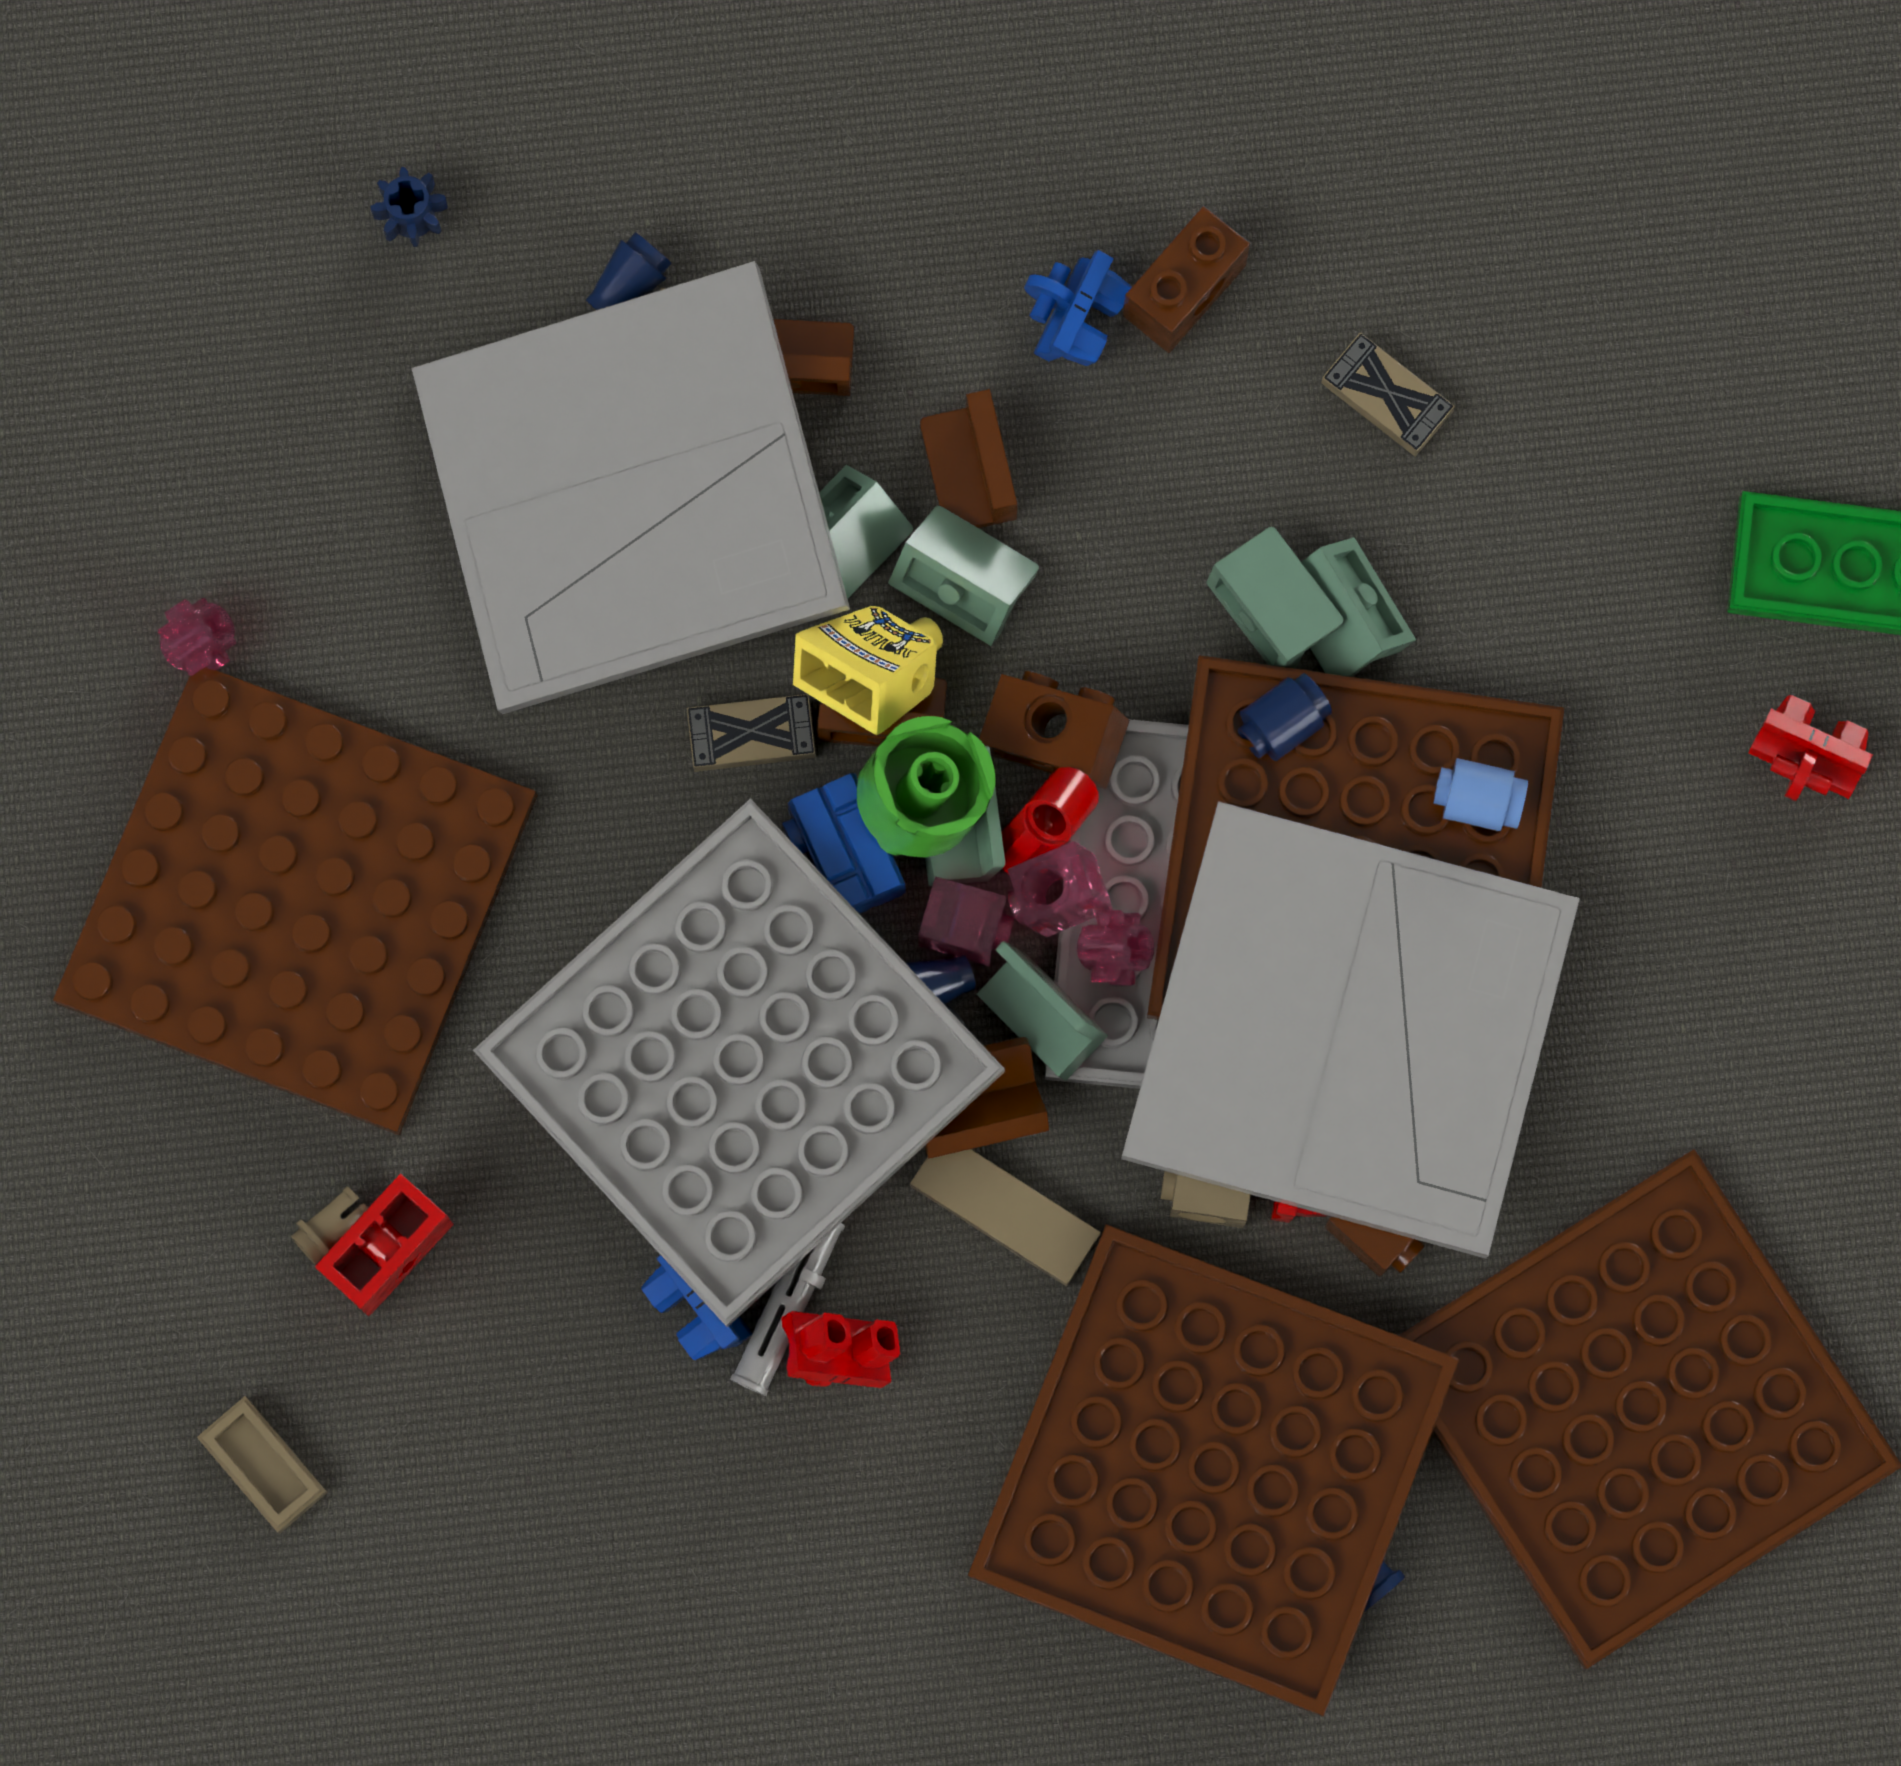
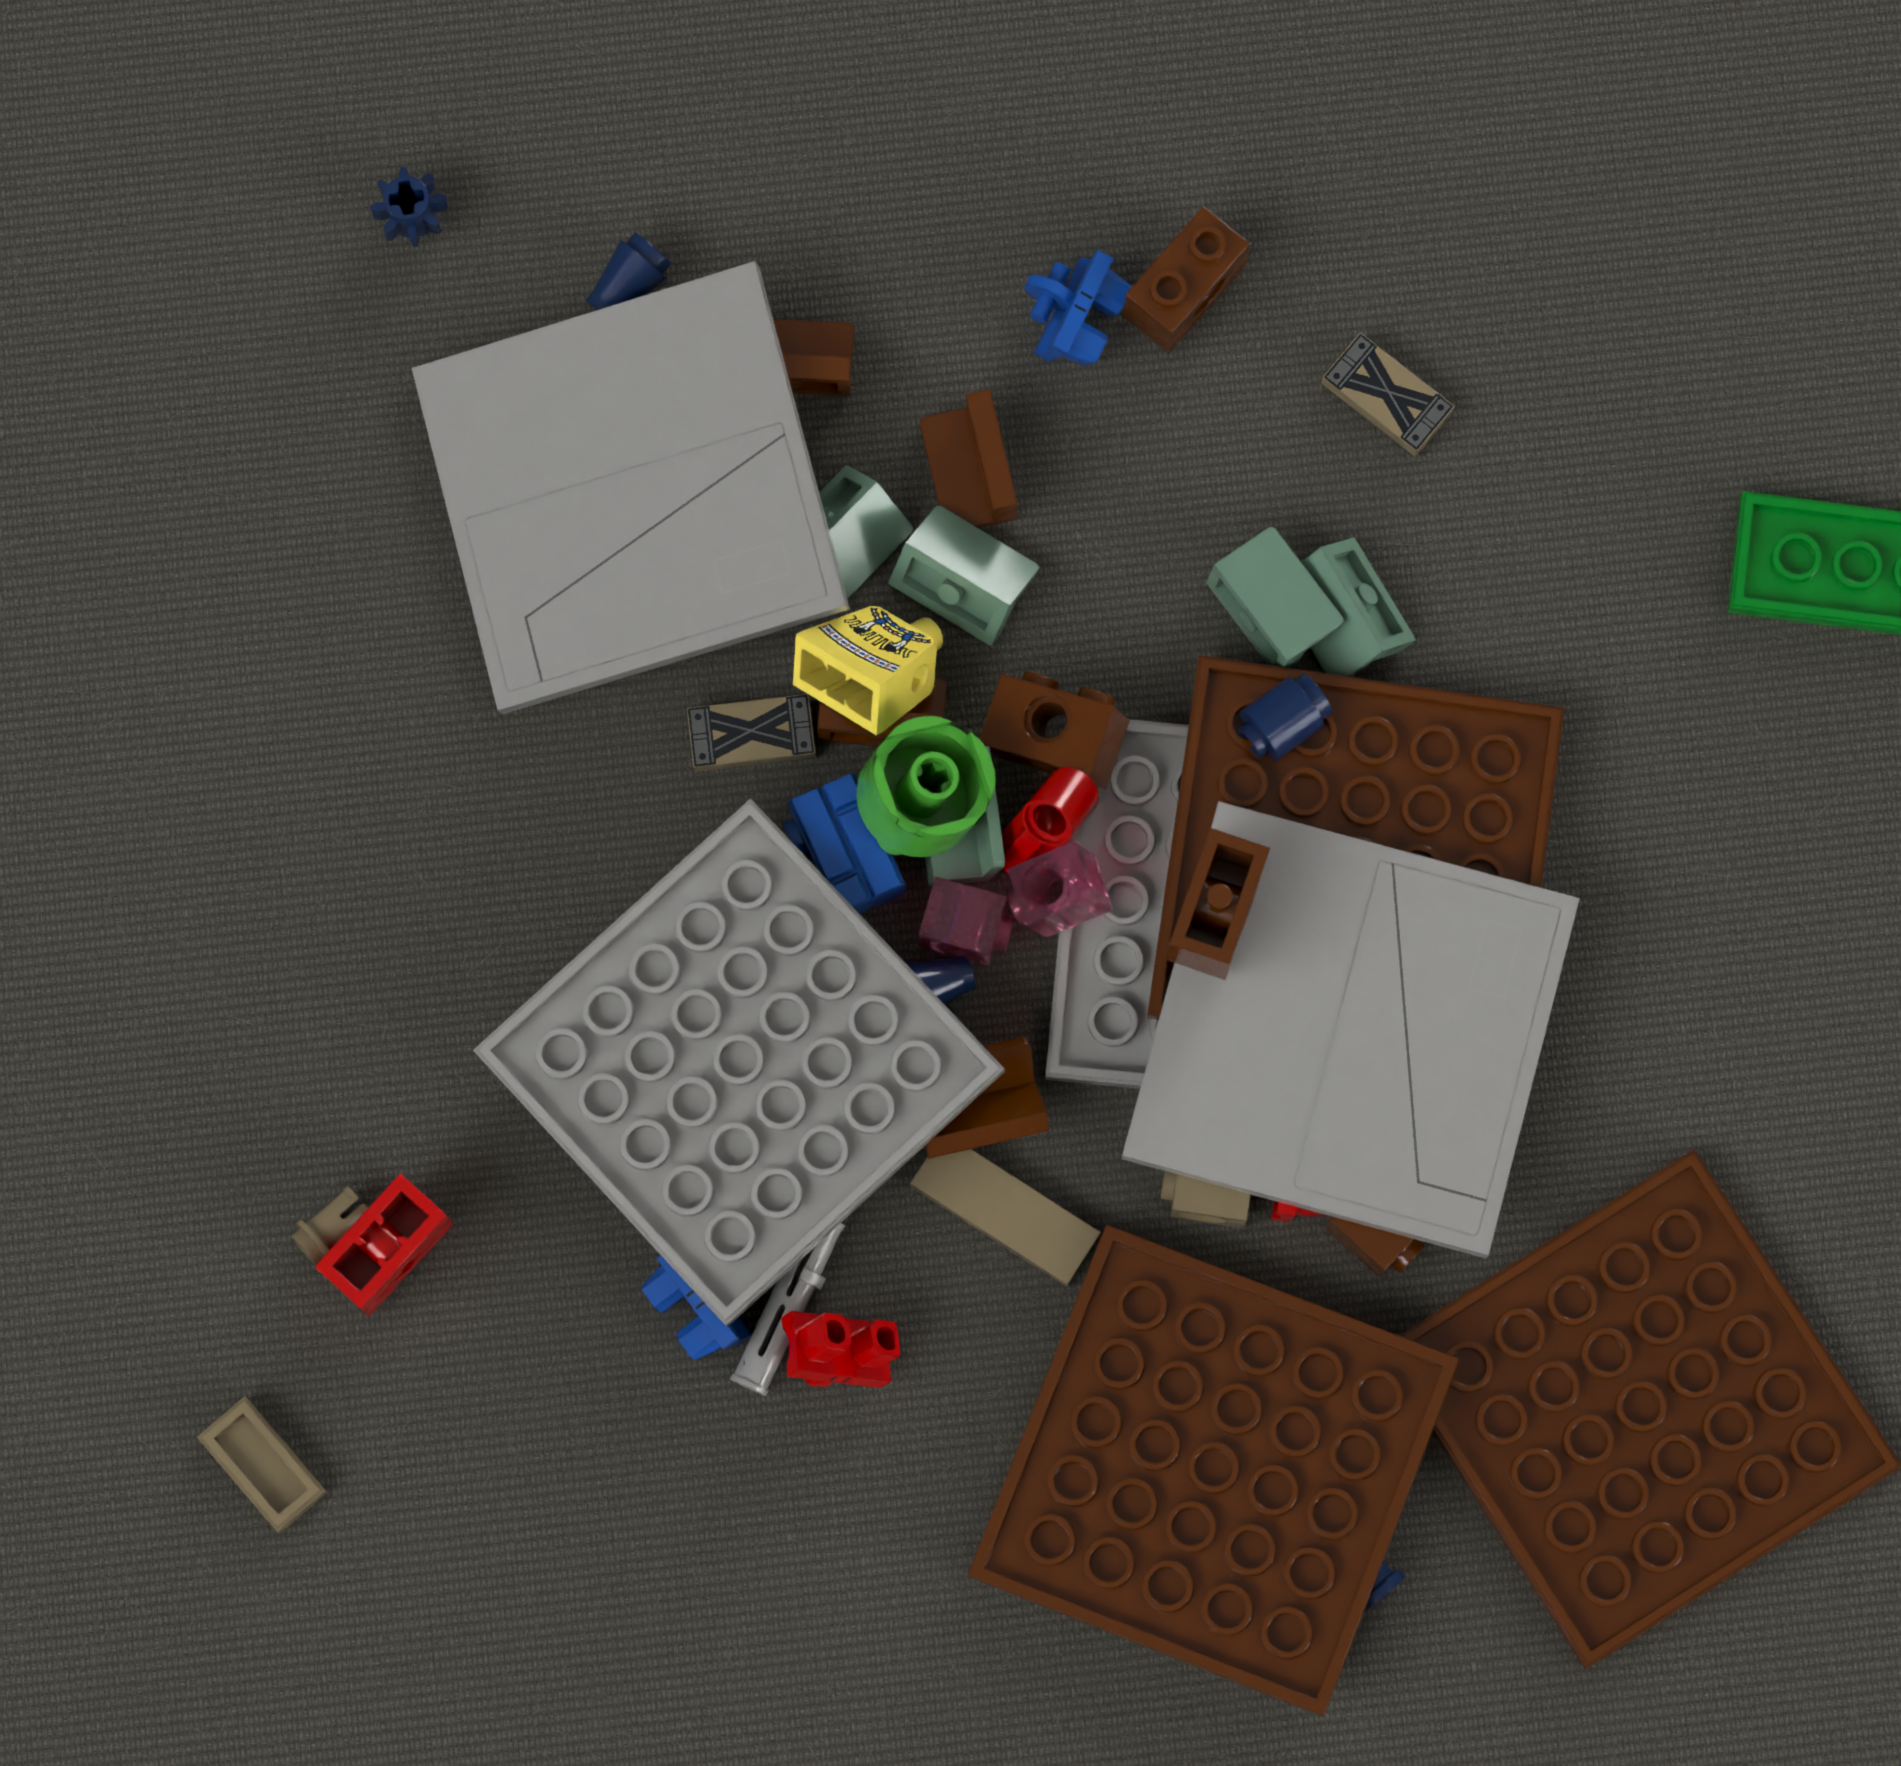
(197, 636): clear pink gear -> none
(296, 898): reddish brown plate -> none
(1041, 1012): sand green panel -> none
(1115, 947): clear pink gear -> none
(1217, 903): none -> reddish brown brick
(1481, 795): medium blue brick -> none
(1810, 755): red hips -> none

